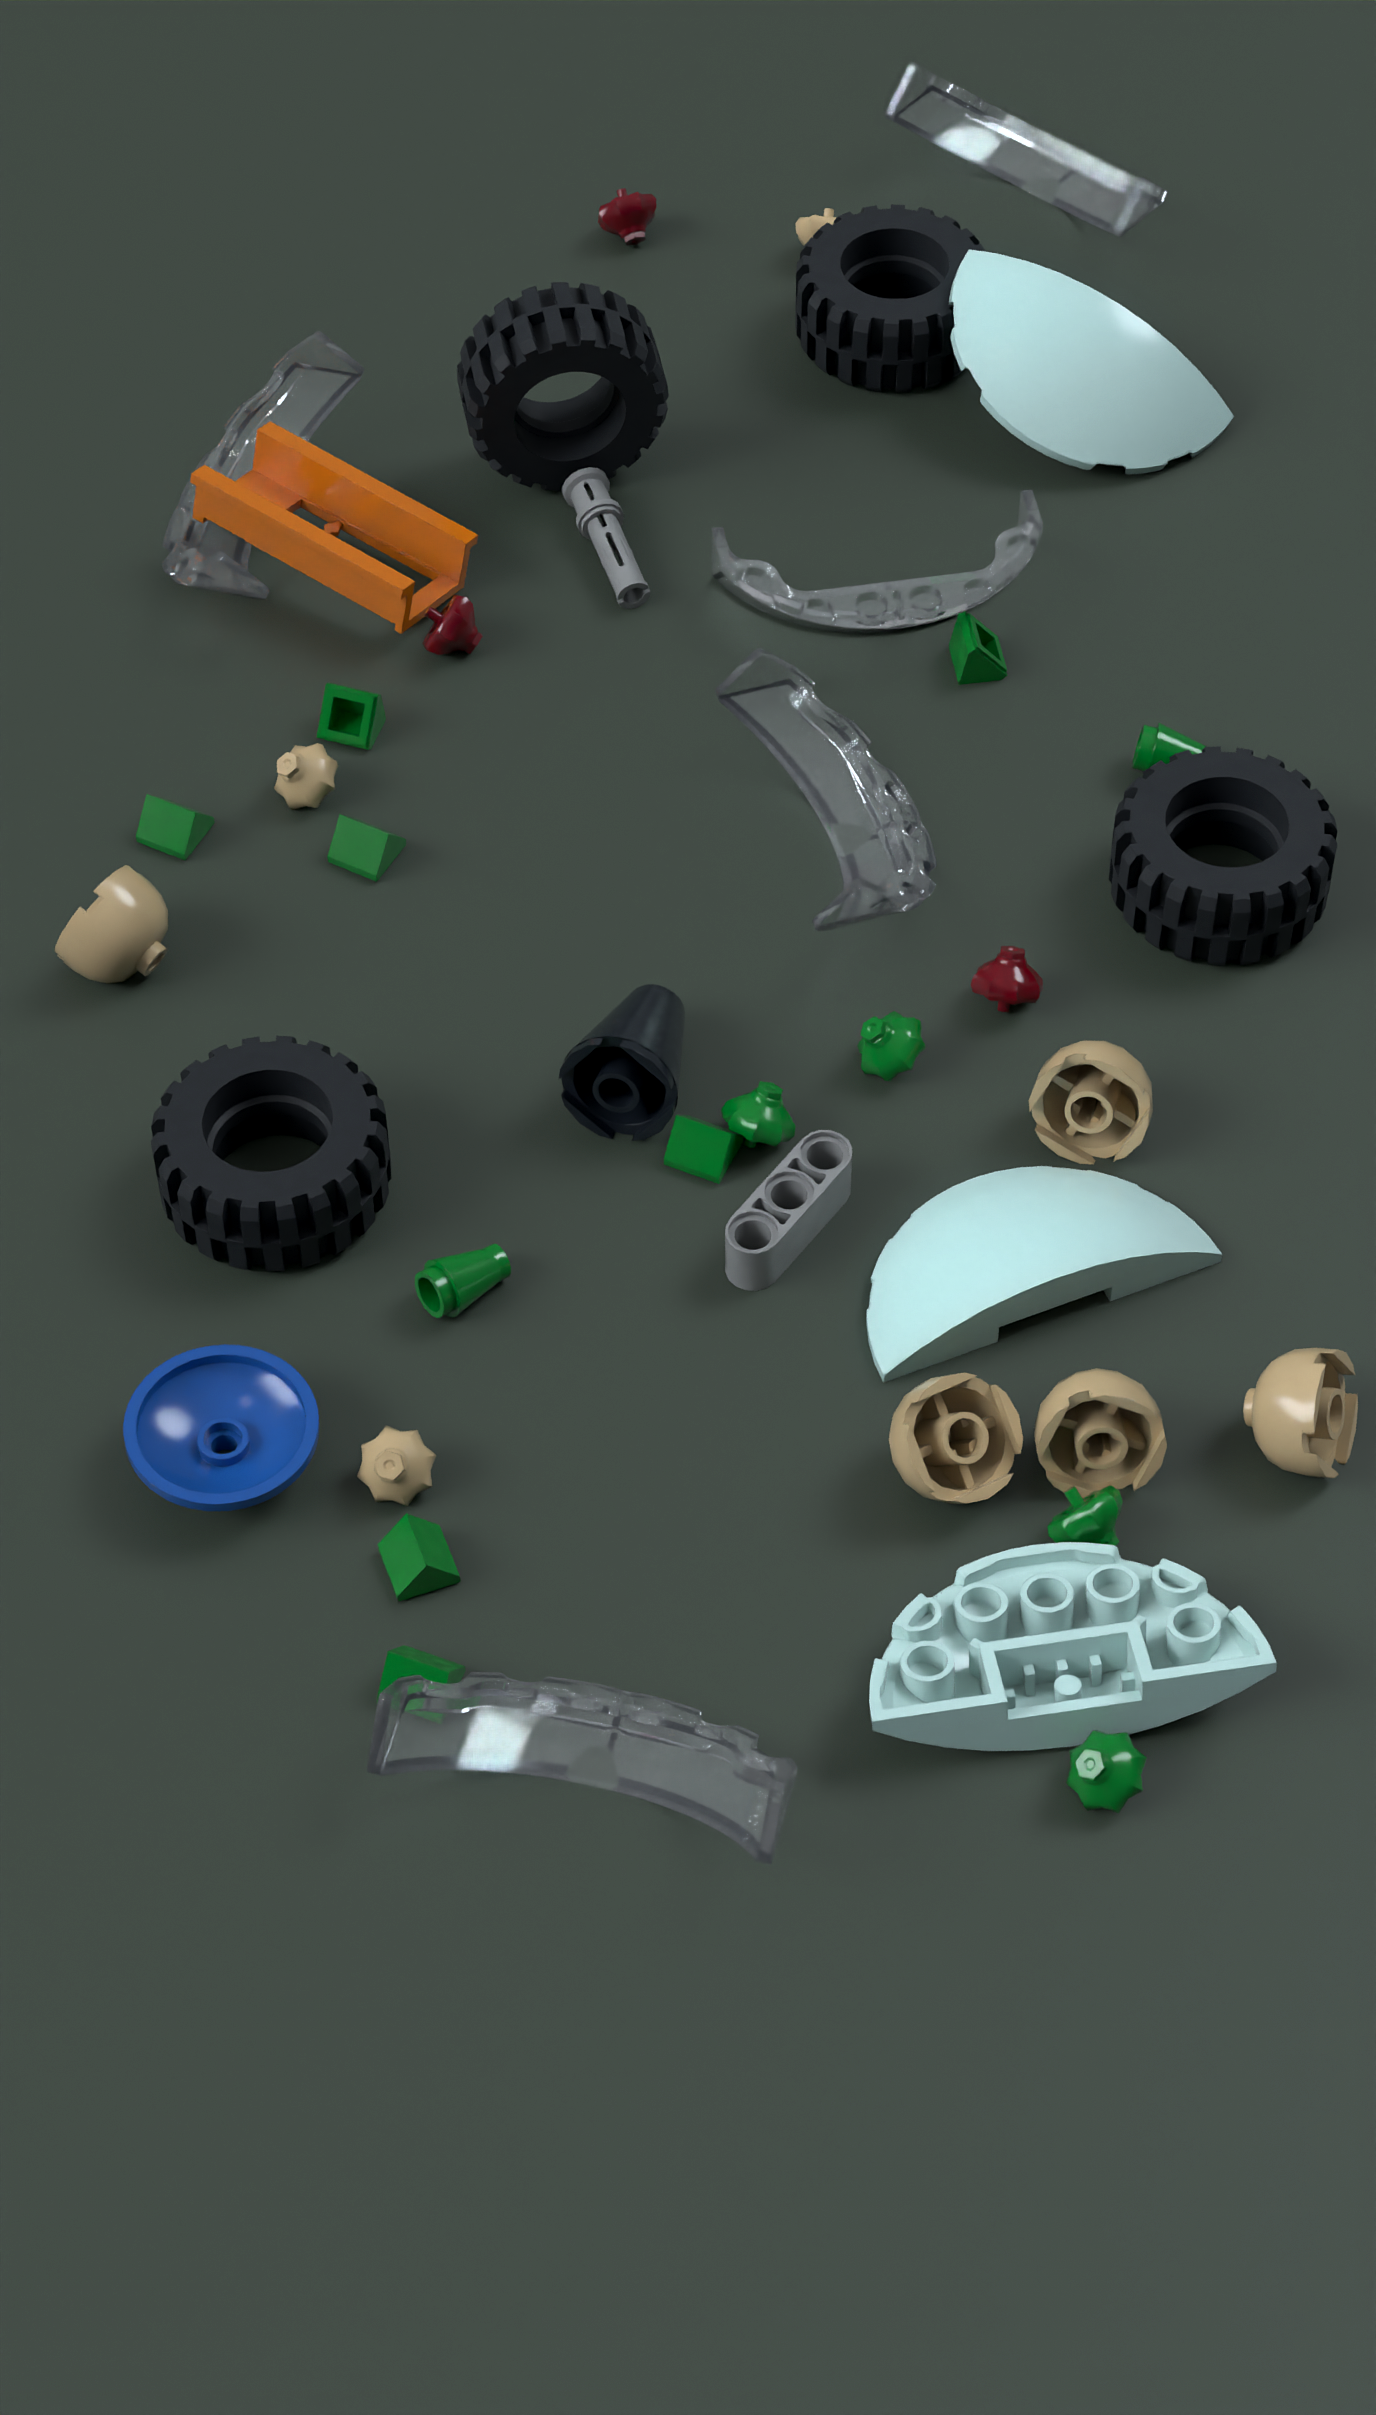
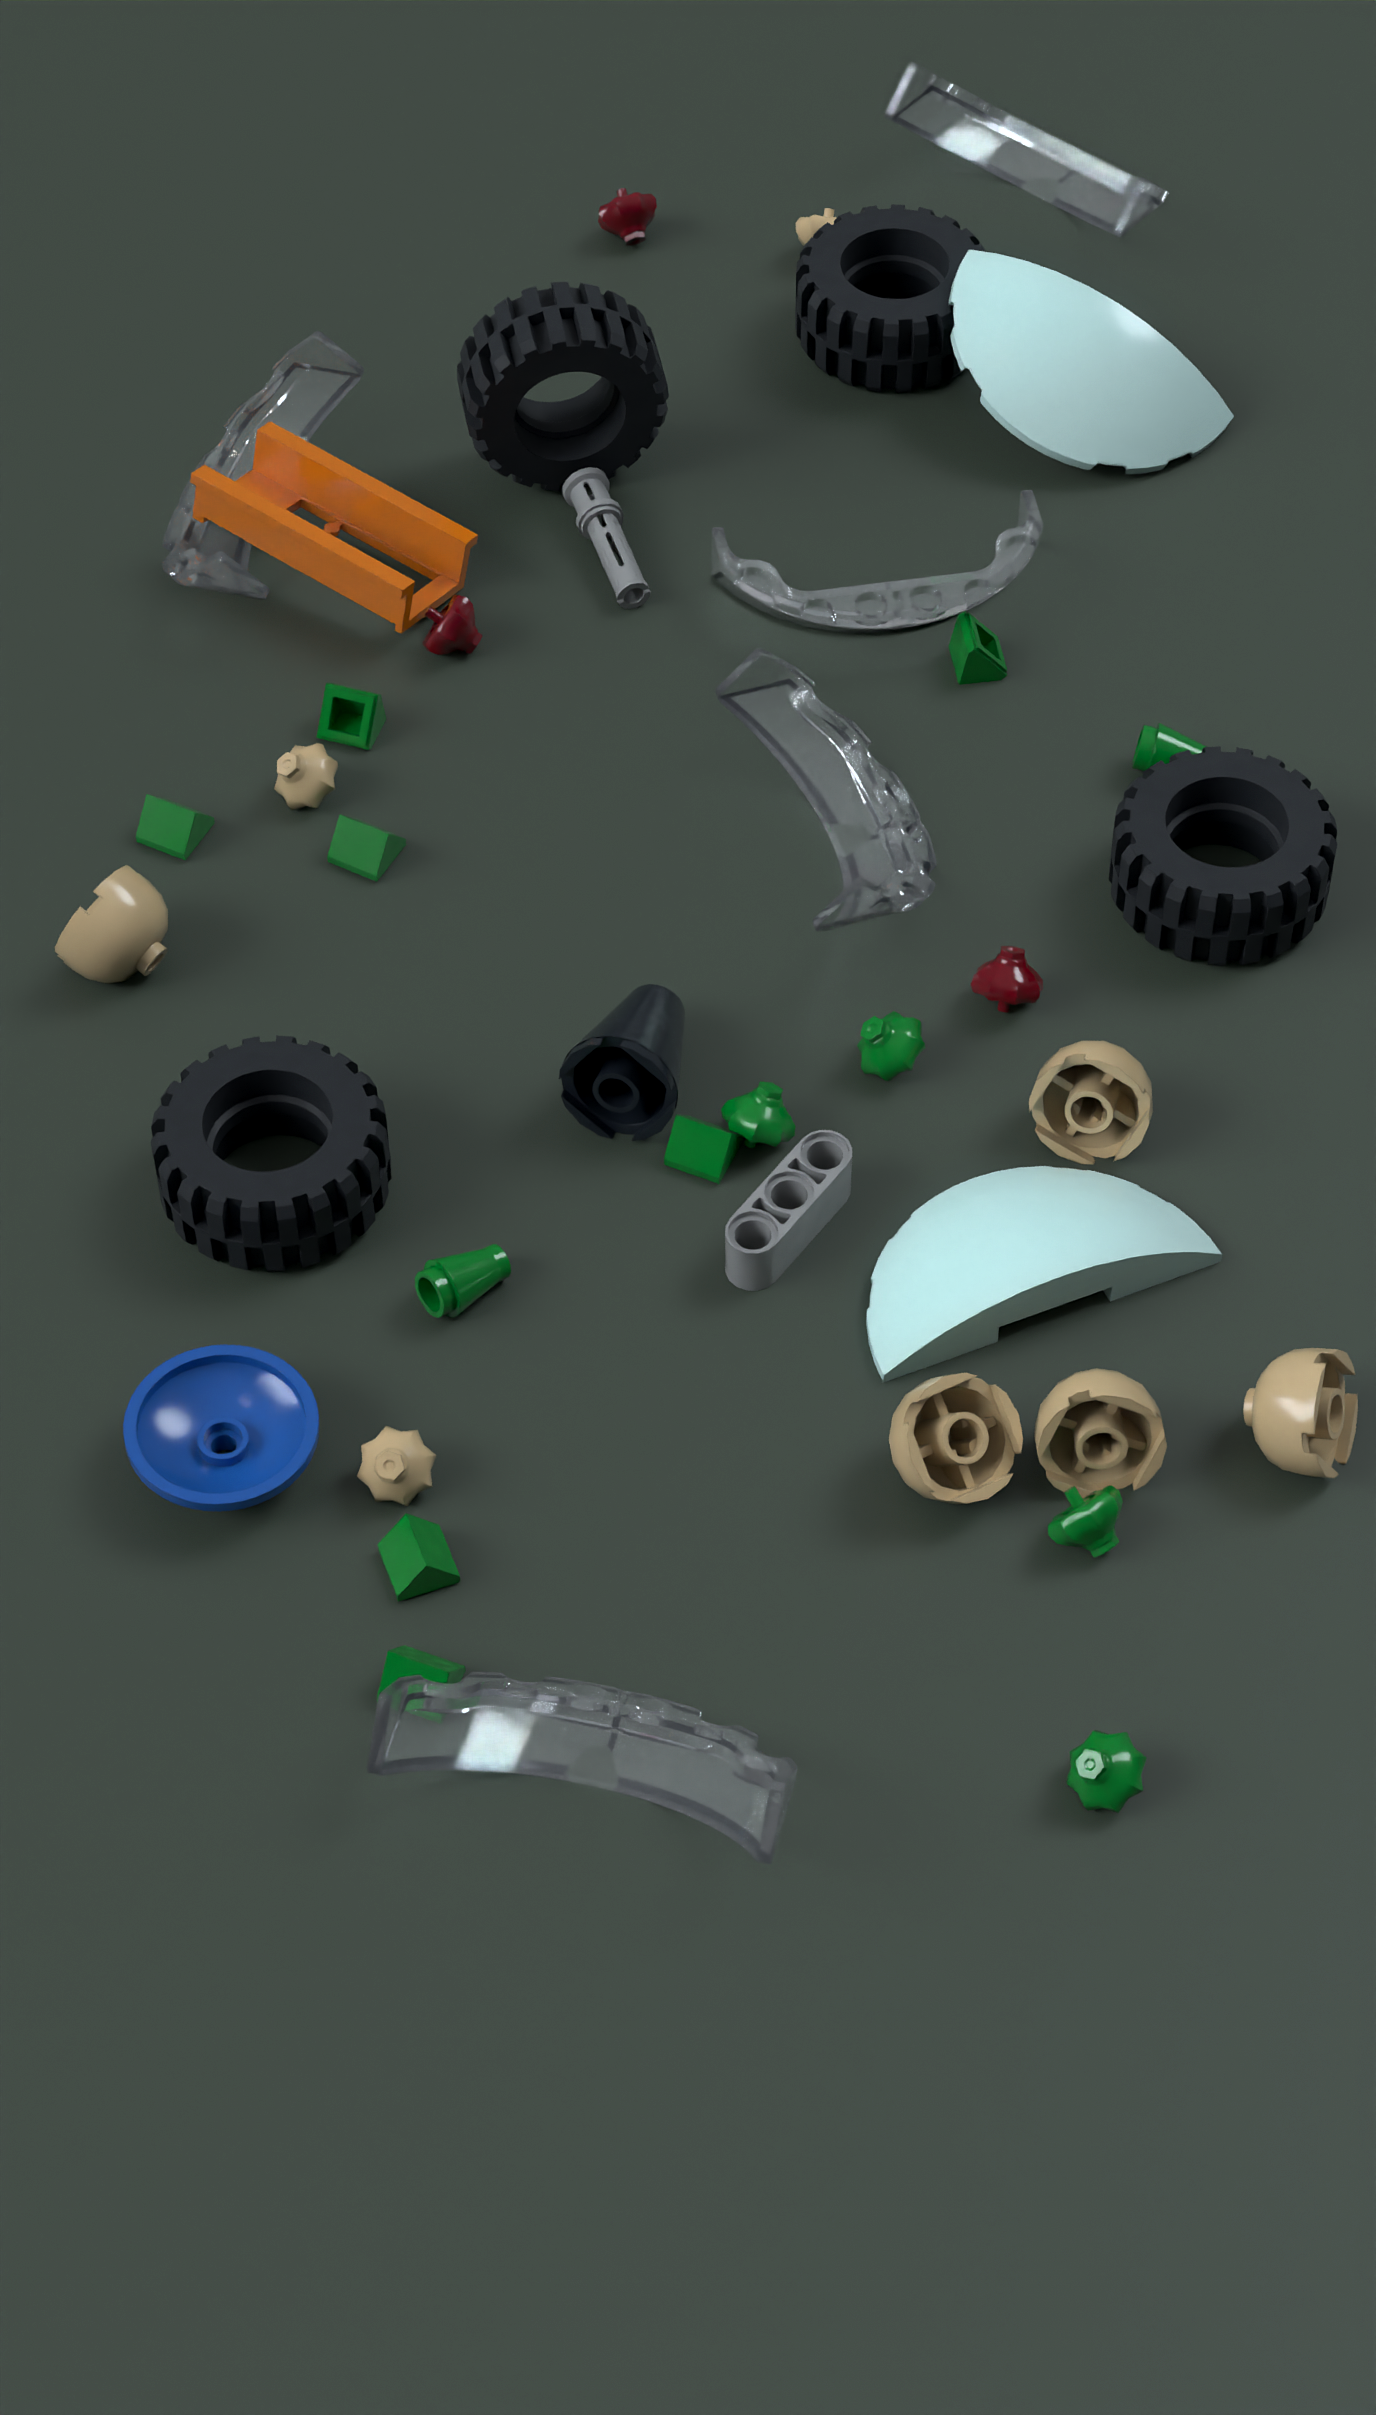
(1060, 1645): light aqua brick -> none

